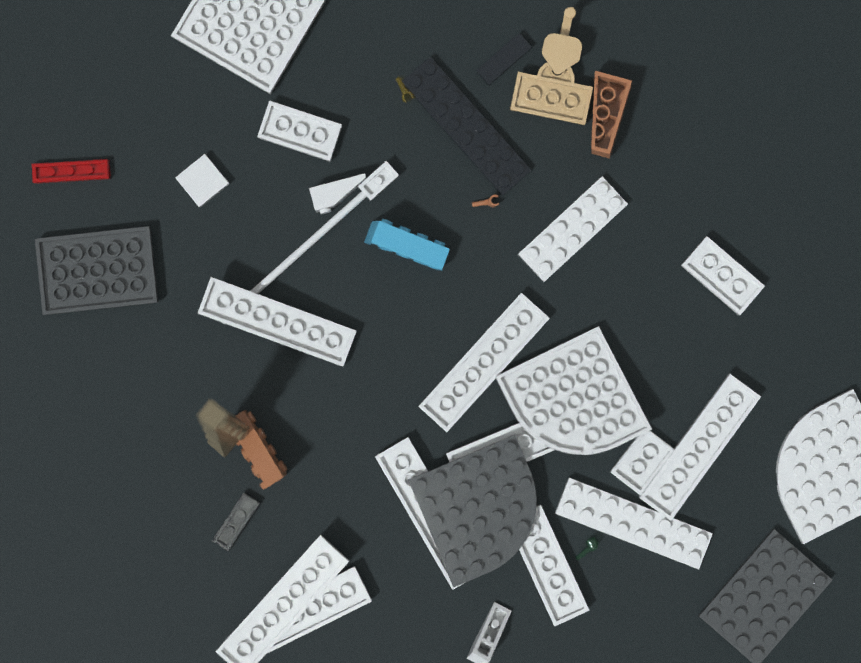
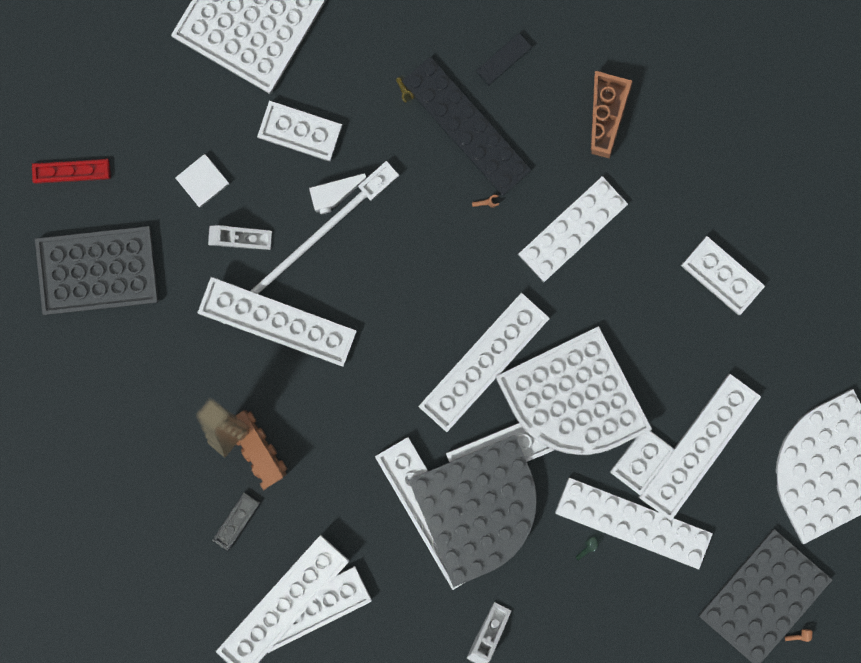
(239, 237): none -> white slope
(407, 244): medium azure wedge -> none
(551, 572): white plate -> none
(555, 94): tan plate -> none
(806, 635): none -> nougat hand

